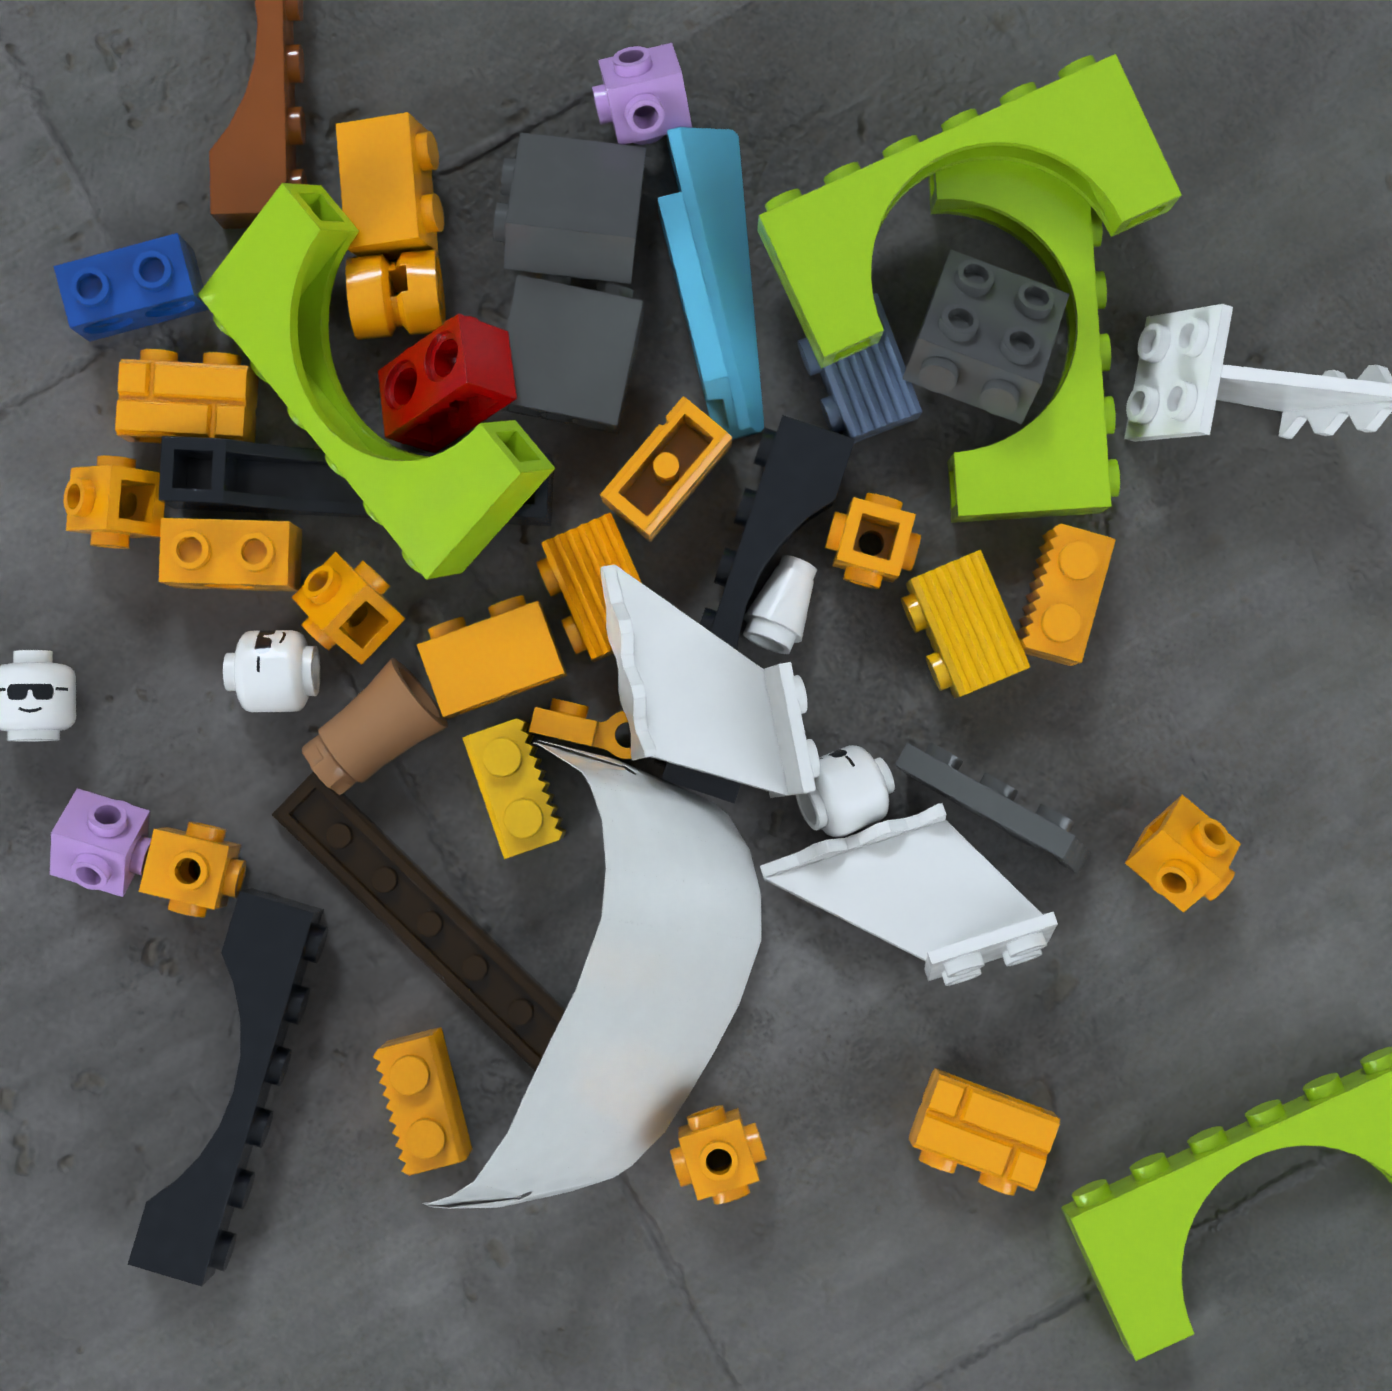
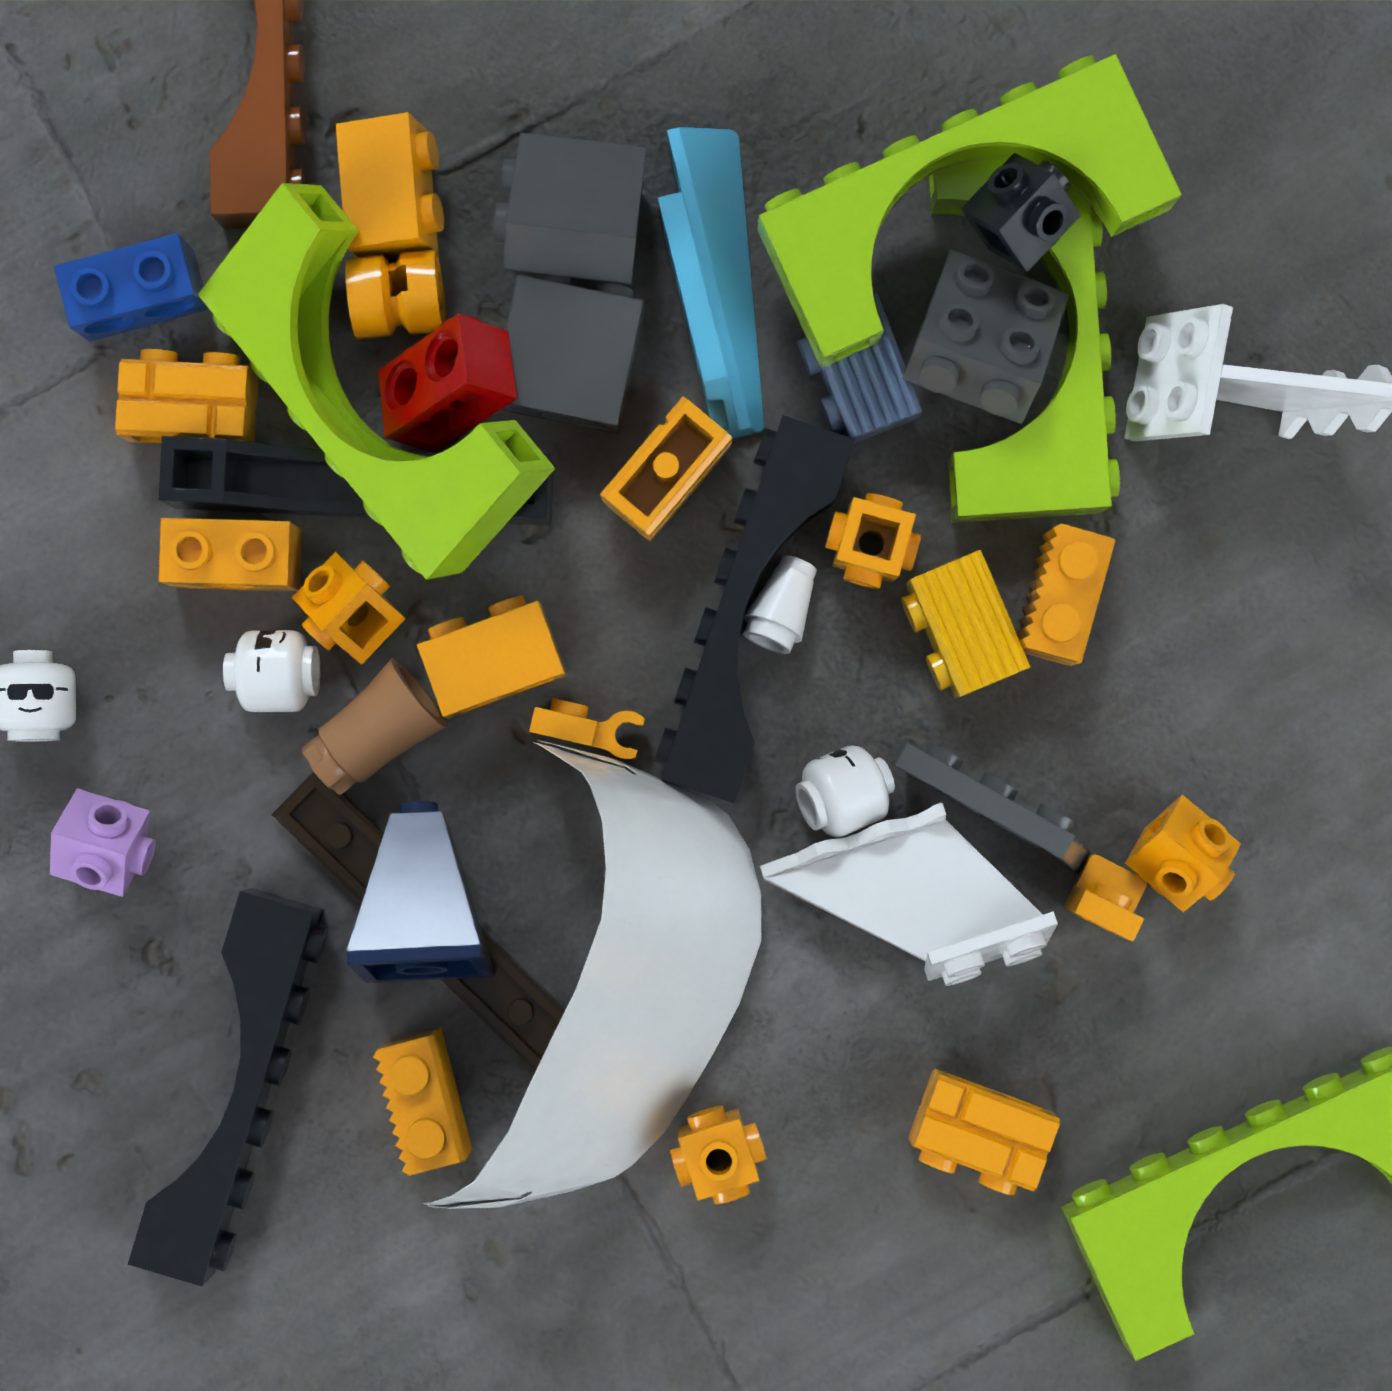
(113, 502): light orange brick -> none
(171, 868): light orange brick -> none
(417, 906): none -> slope
(514, 787): yellow brick -> none
(574, 570): light orange brick -> none
(642, 94): lavender brick -> none
(703, 700): white piece -> none
(1022, 210): none -> black brick
(1107, 897): none -> light orange bracket

